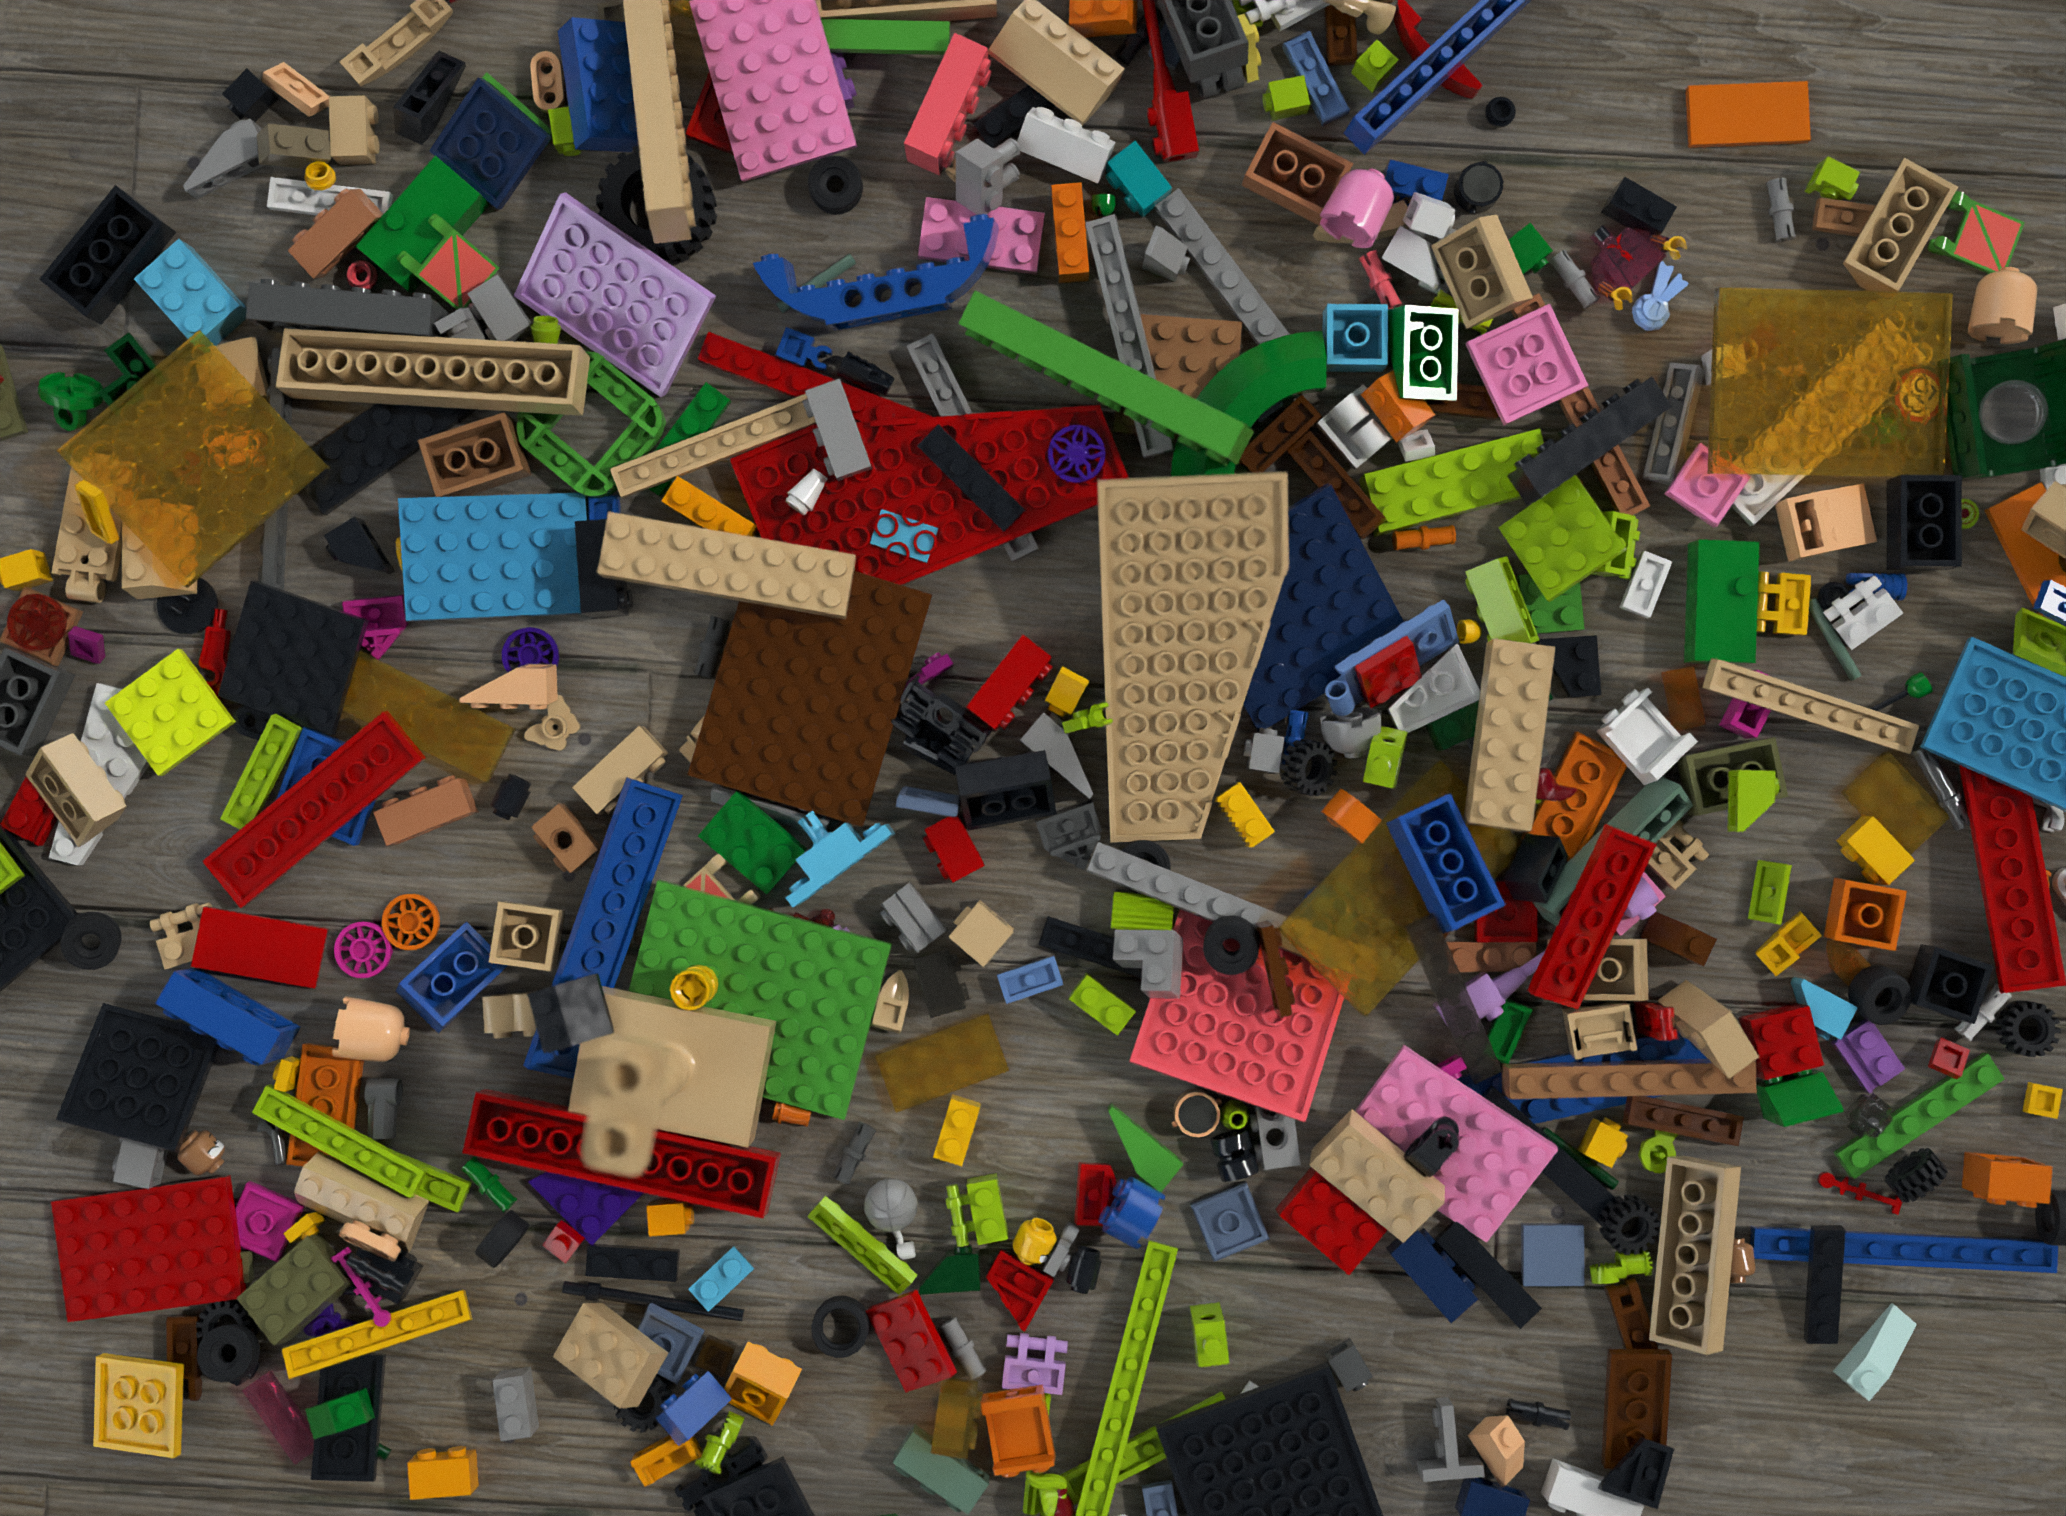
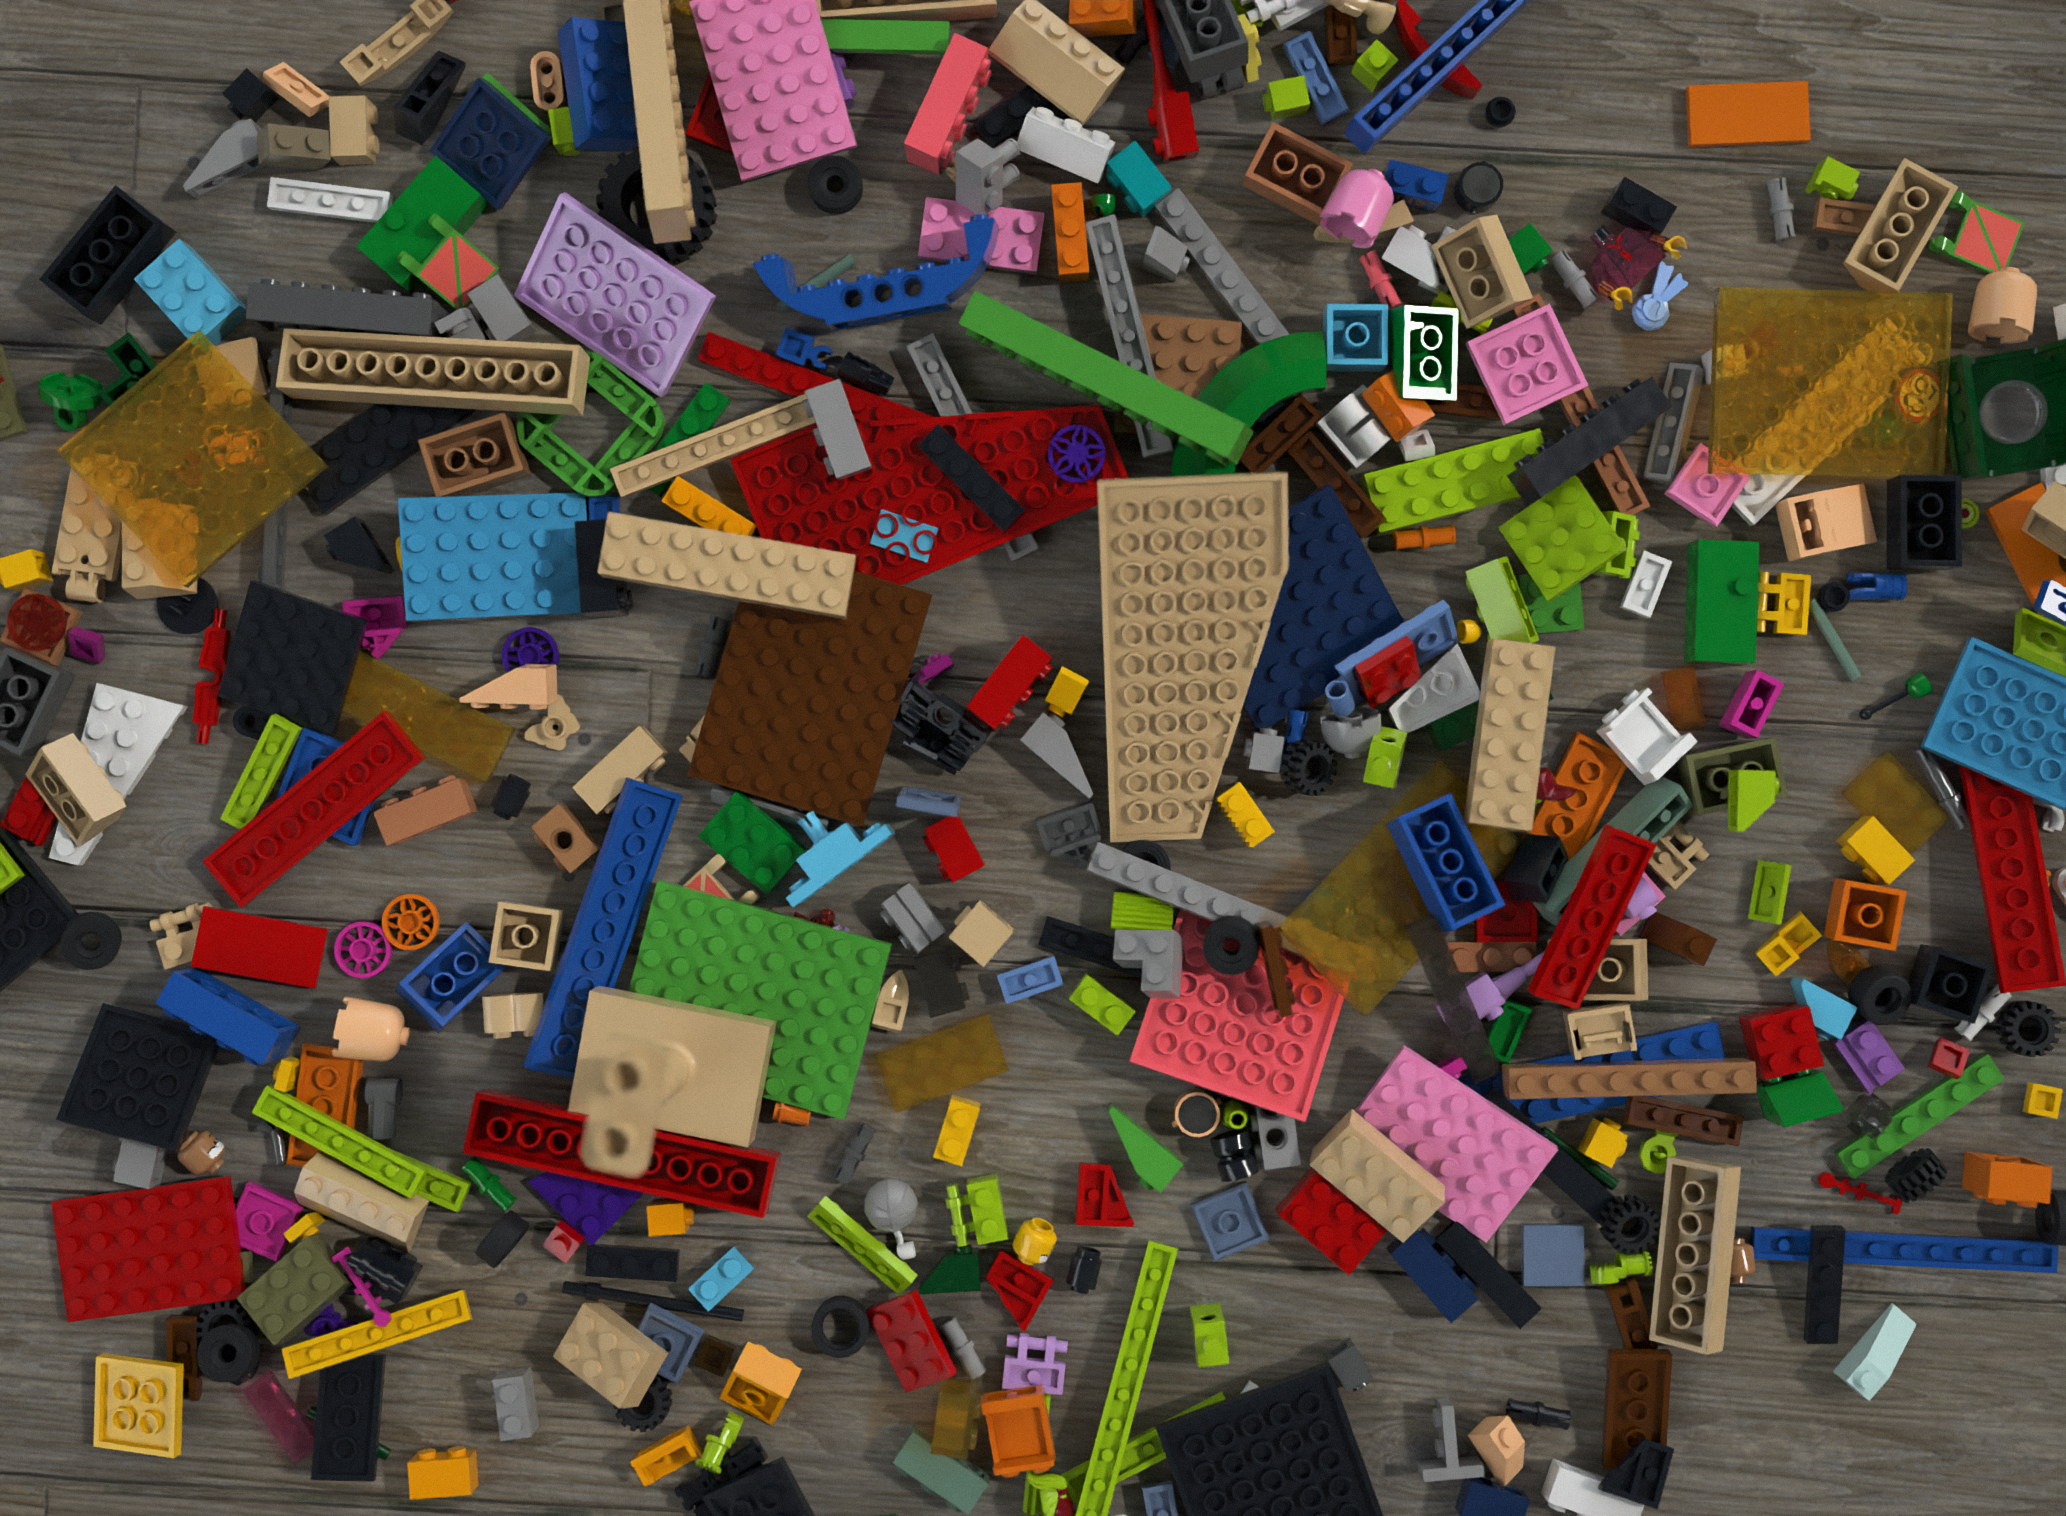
(96, 511): yellow tile -> none
(170, 712): neon yellow plate -> none
(319, 176): yellow plate -> none
(335, 232): nougat brick -> none
(340, 1413): green slope -> none
(358, 267): coral plate -> none
(359, 1235): light nougat plate -> none
(545, 329): lime cone -> none
(571, 1013): black slope -> none
(693, 1408): blue brick -> none
(694, 987): yellow wheel -> none
(806, 492): white cone -> none
(1005, 790): black brick -> none
(1059, 1258): light grey plate -> none
(1087, 718): lime plate -> none
(1132, 1211): blue brick -> none
(1351, 816): orange brick -> none
(1429, 215): white brick -> none
(1431, 1150): black piece -> none
(1576, 664): black wing -> none
(1655, 1020): red plate -> none
(1709, 1028): tan wedge -> none
(1810, 706): tan plate -> none
(1866, 618): white plate -> none

